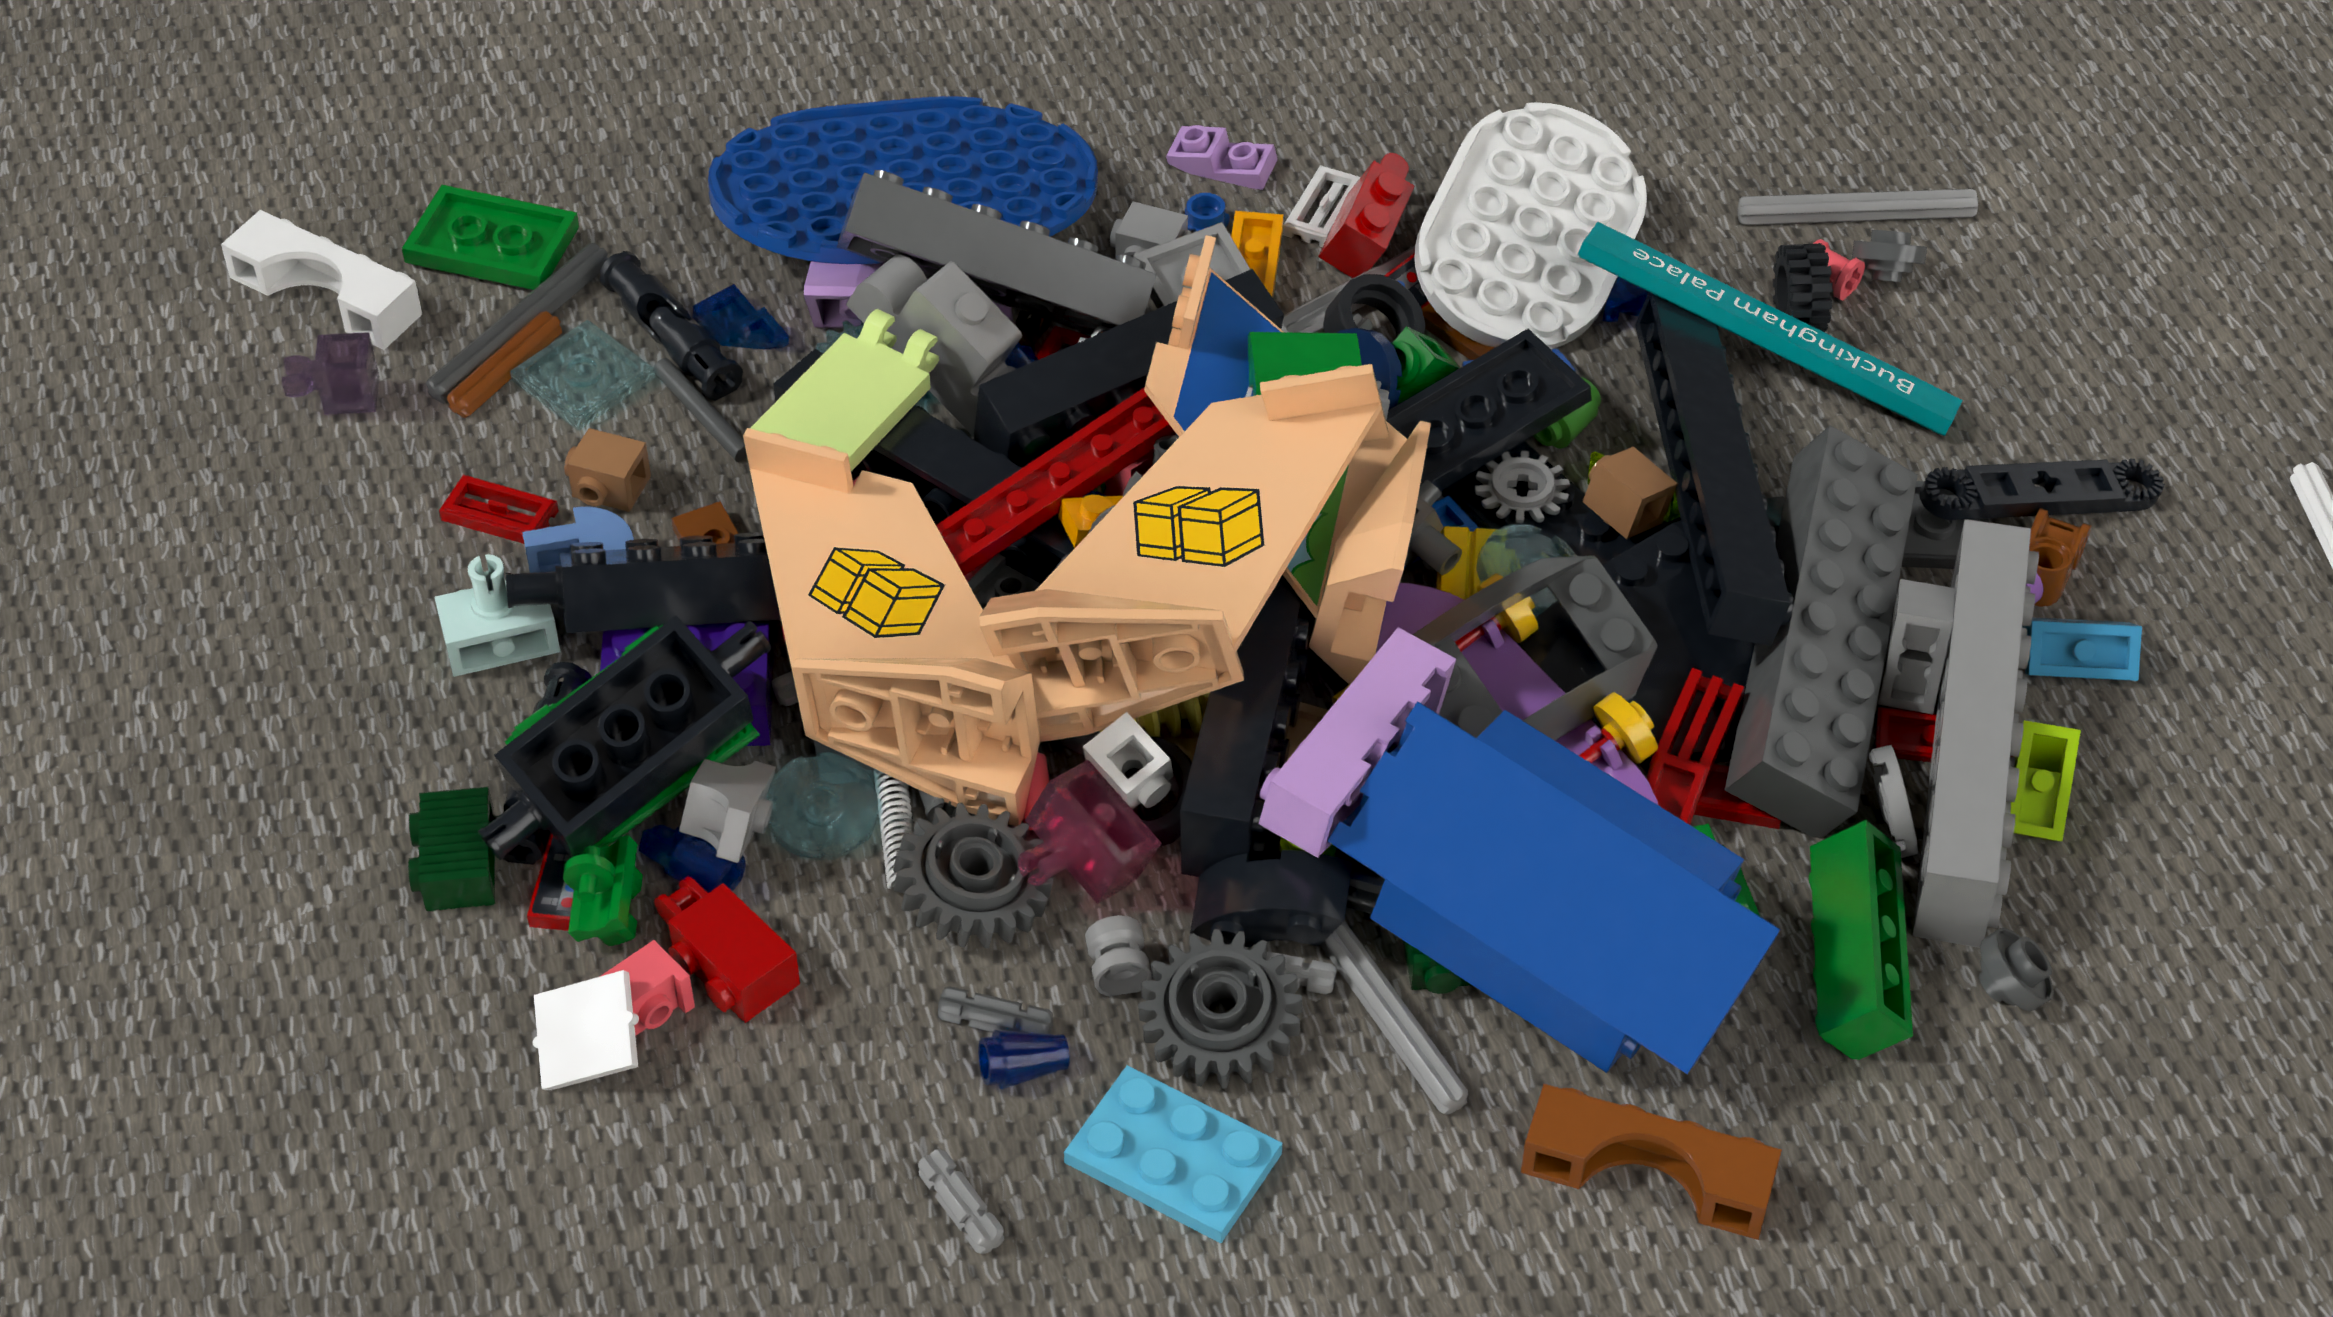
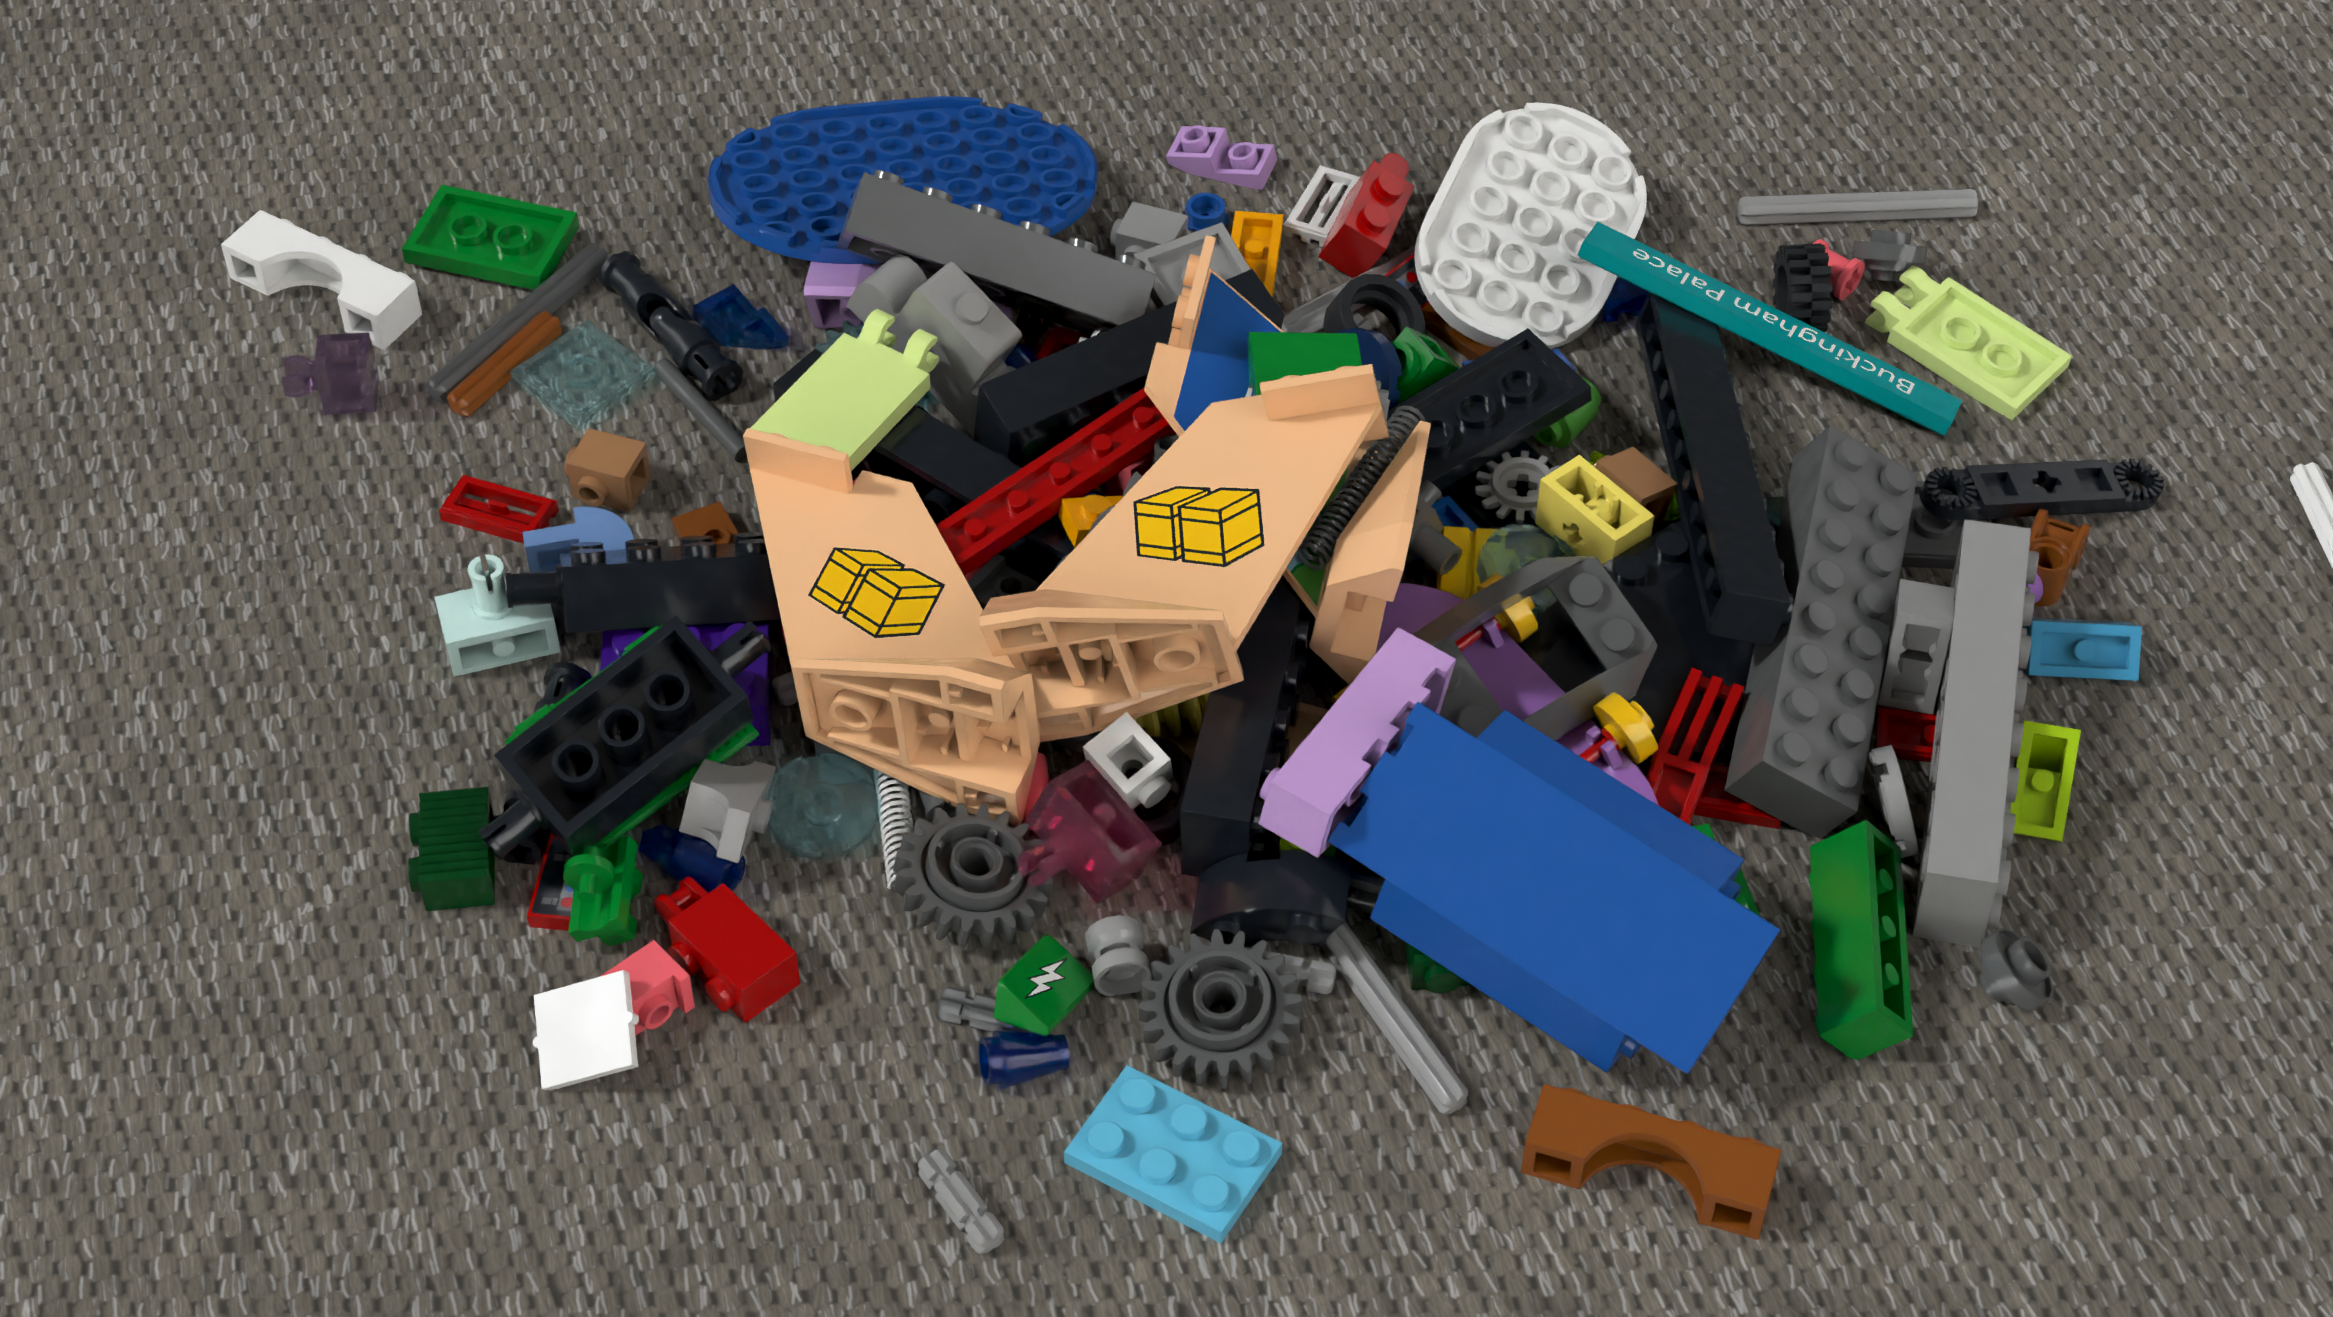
(1041, 988): none -> green slope
(1347, 507): none -> dark grey piece
(1590, 511): none -> light yellow brick
(1968, 341): none -> yellowish green tile

